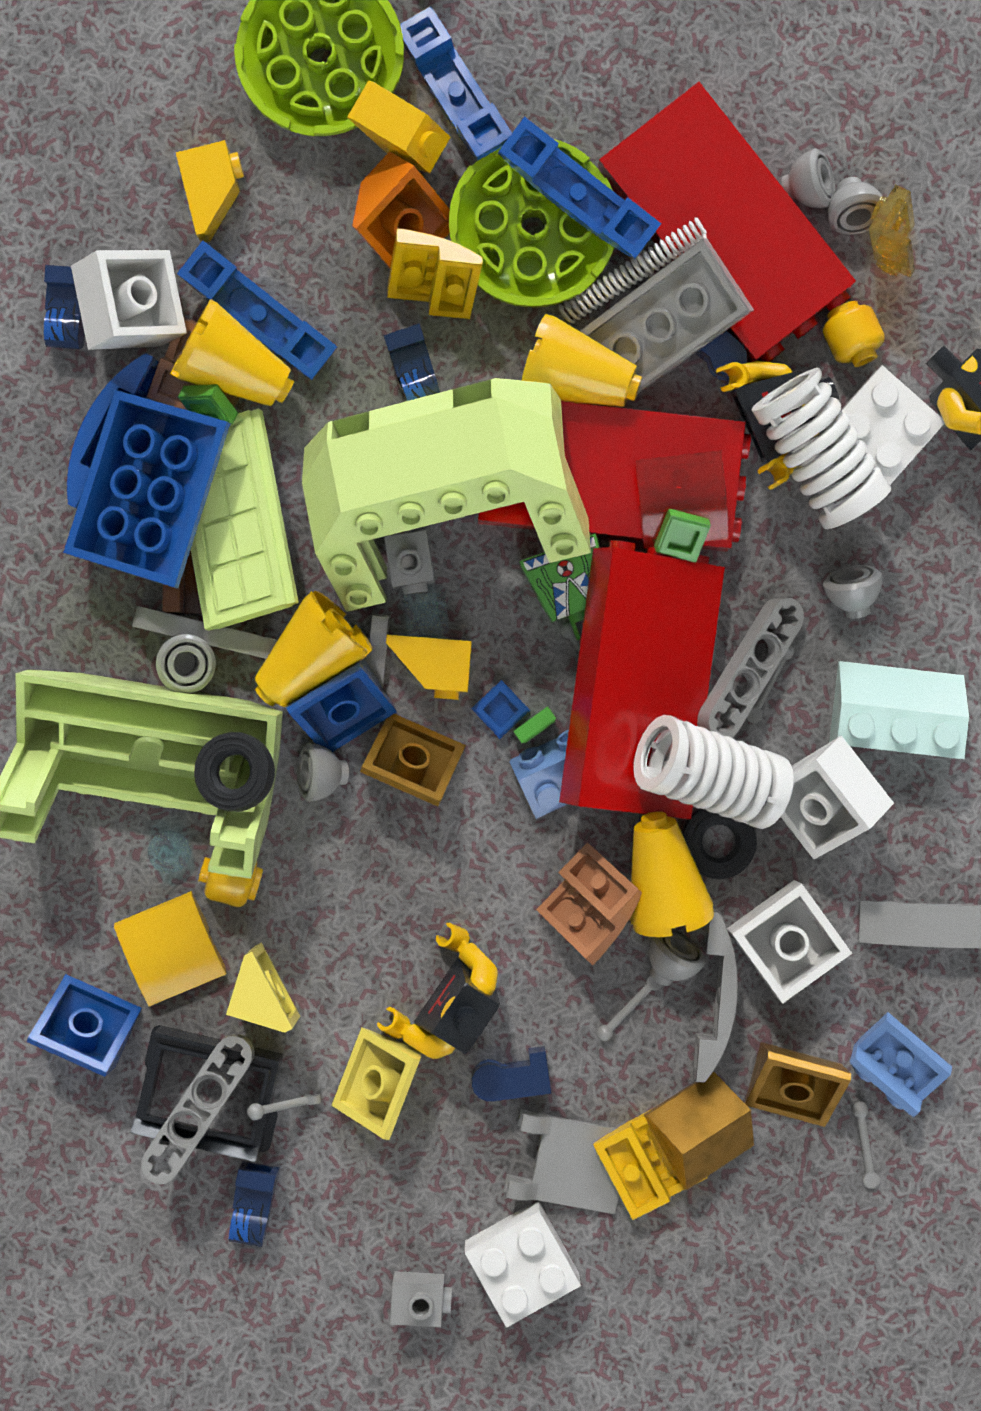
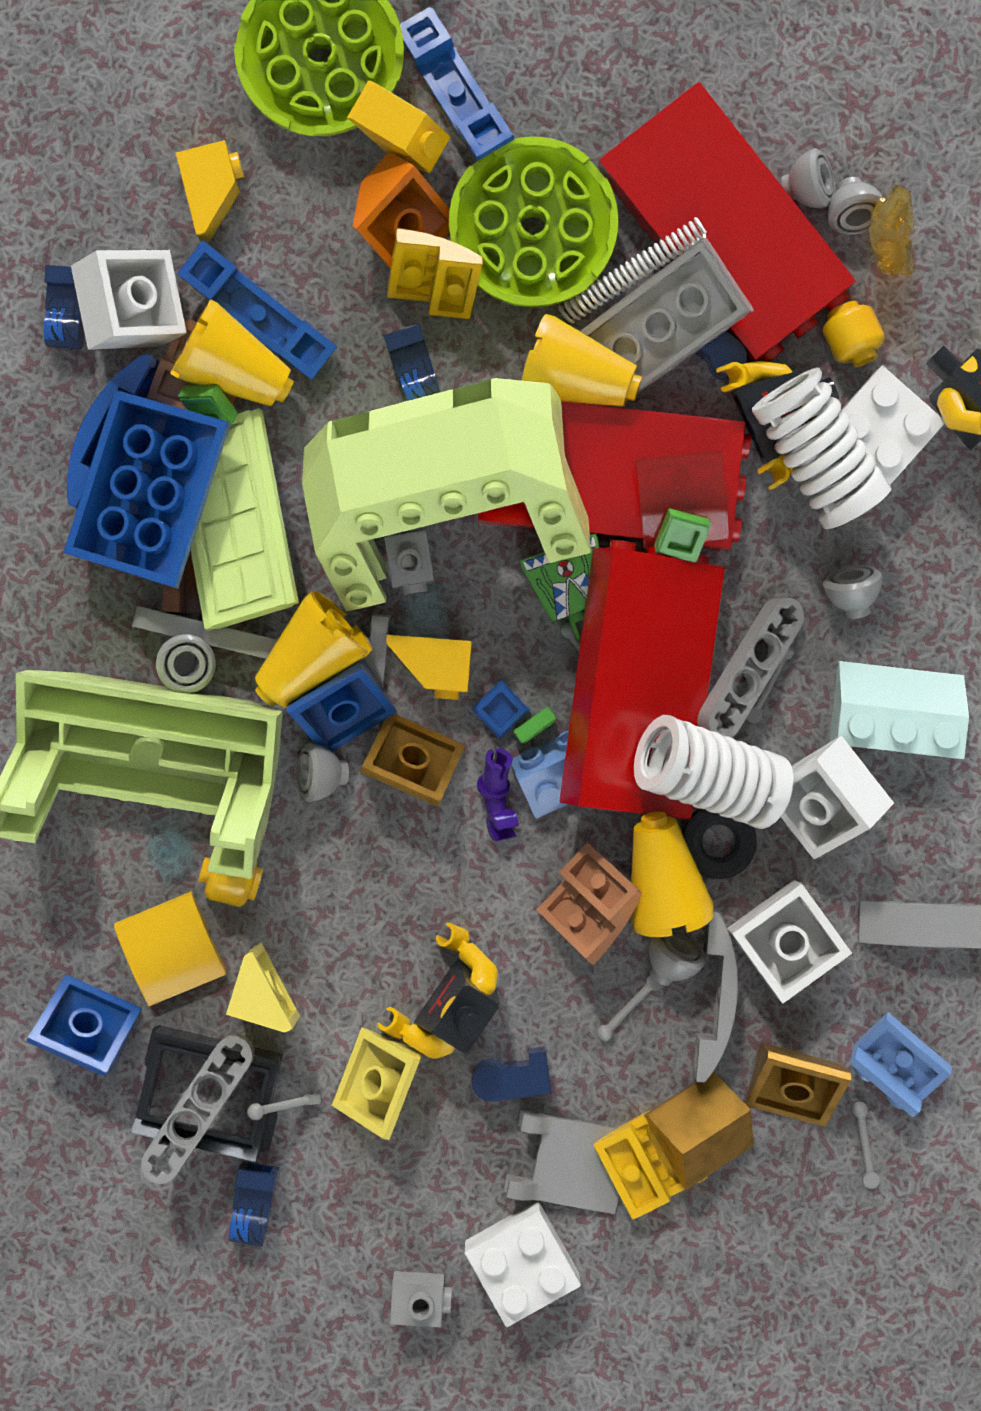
(208, 766): black tyre -> none
(494, 787): none -> dark purple piece
(577, 191): blue slope -> none

